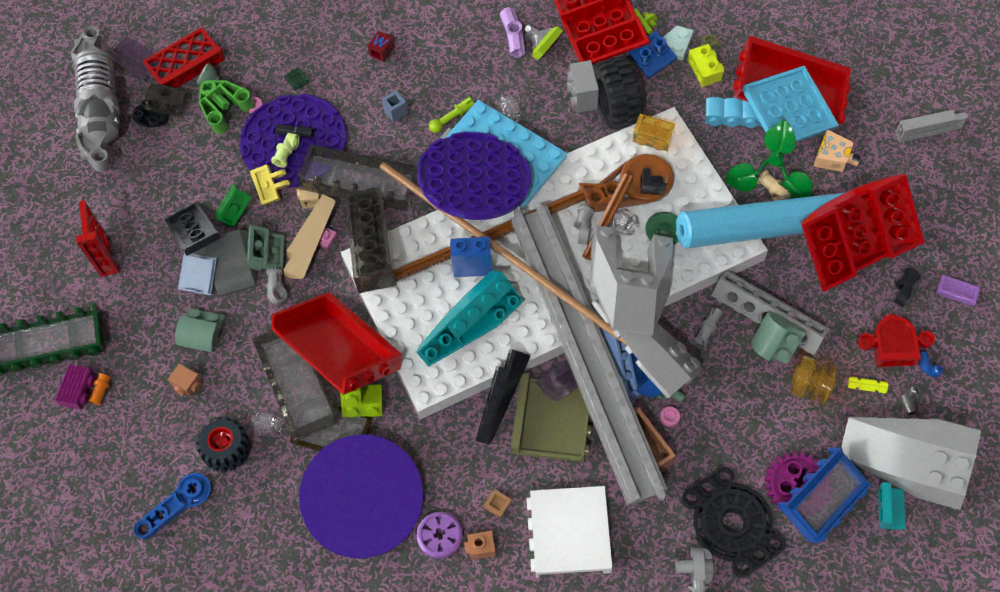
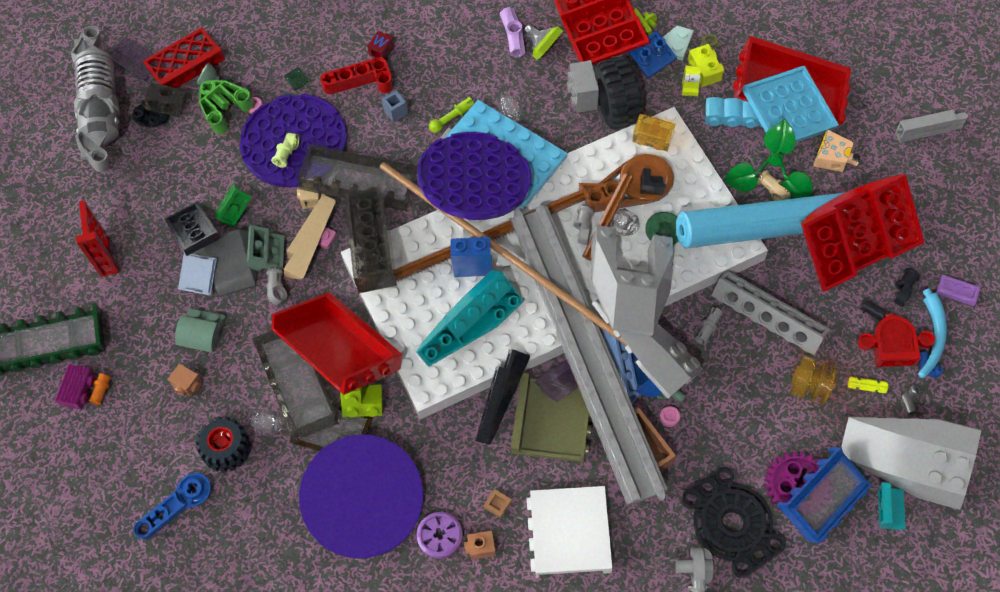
(265, 184): light yellow hinge -> none
(304, 132): black piece -> none
(357, 75): none -> red beam
(691, 81): none -> neon yellow leg
(777, 338): sand green brick -> none
(873, 310): none -> black pin
(938, 318): none -> medium azure animal

